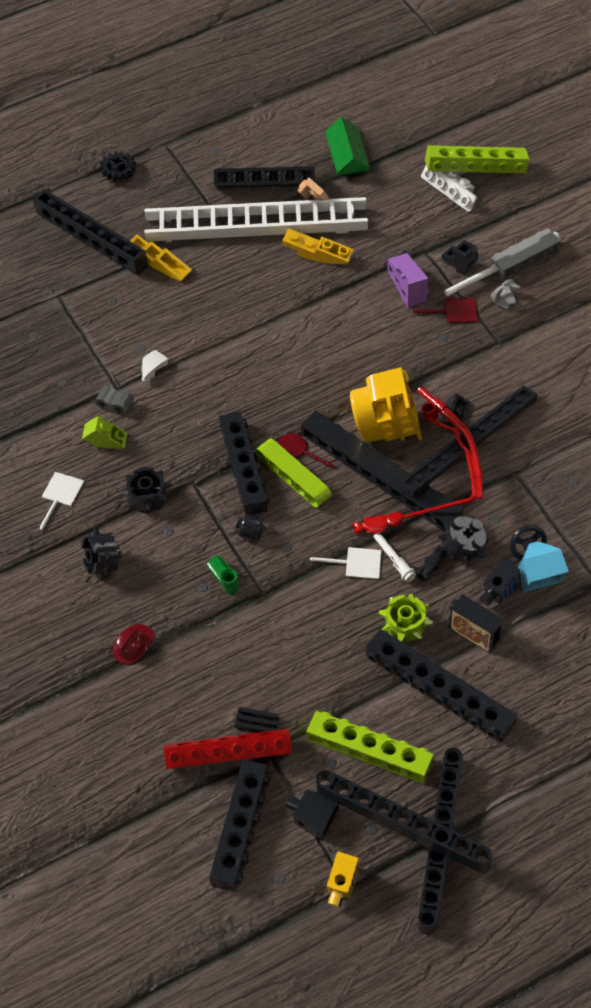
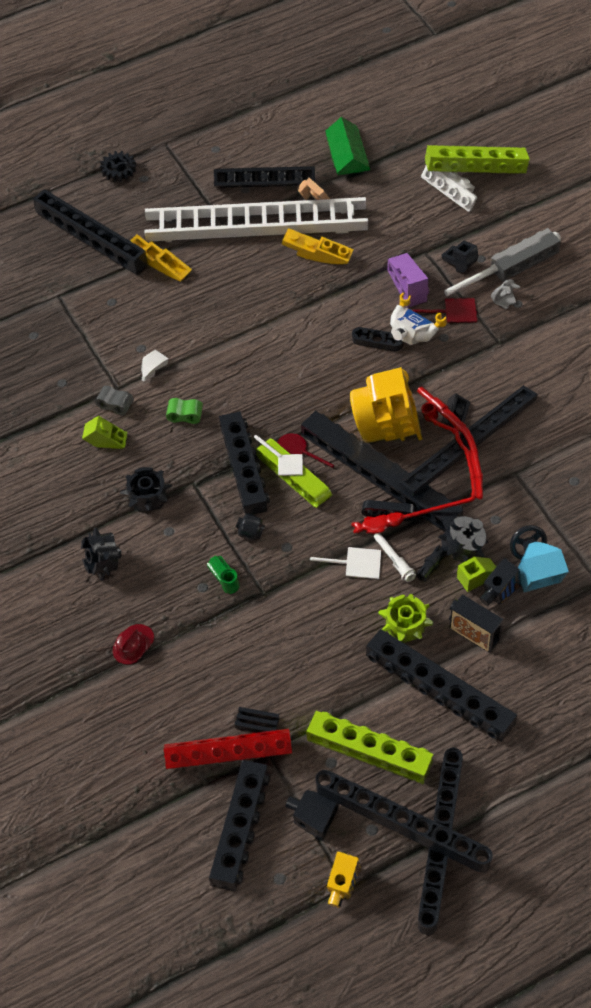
(61, 490): white piece -> none
(184, 410): none -> bright green axle
(287, 464): none -> white piece
(364, 341): none -> black beam
(375, 508): none -> black beam
(411, 326): none -> white torso
(474, 572): none -> lime slope

